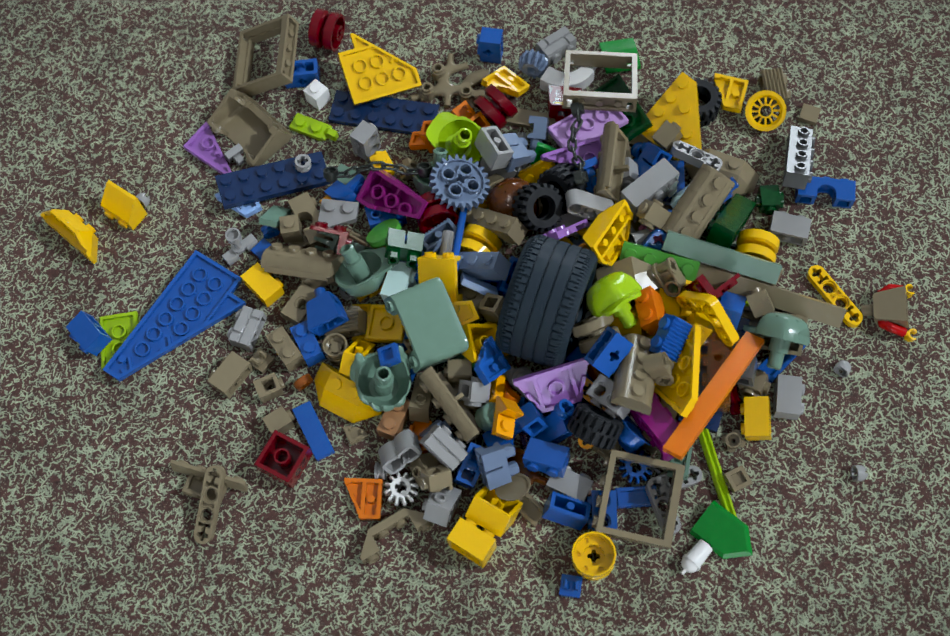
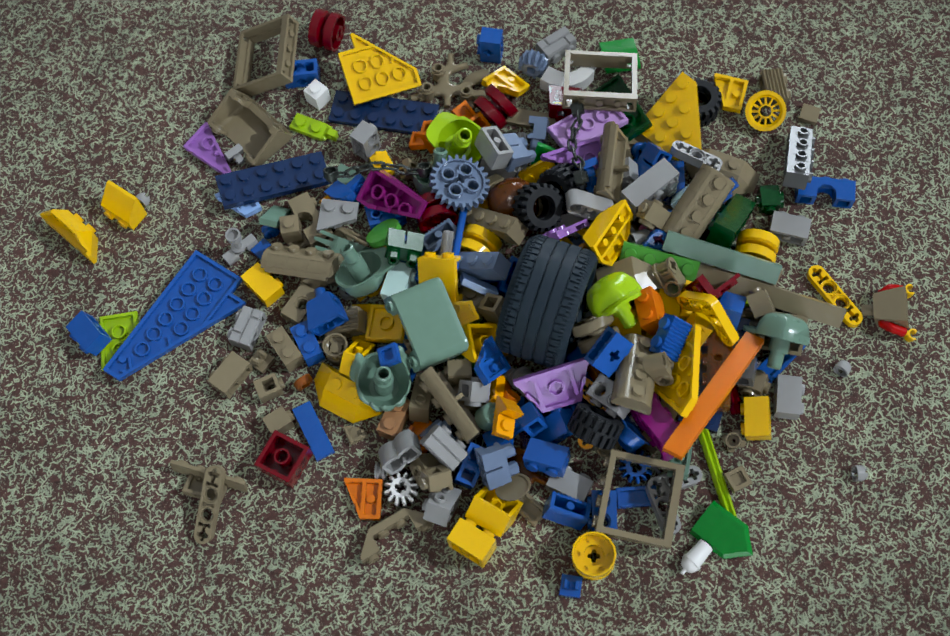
(302, 168): light grey bush -> none
(339, 230): dark red bracket -> none
(563, 409): blue bush -> none
(667, 135): dark tan brick -> none

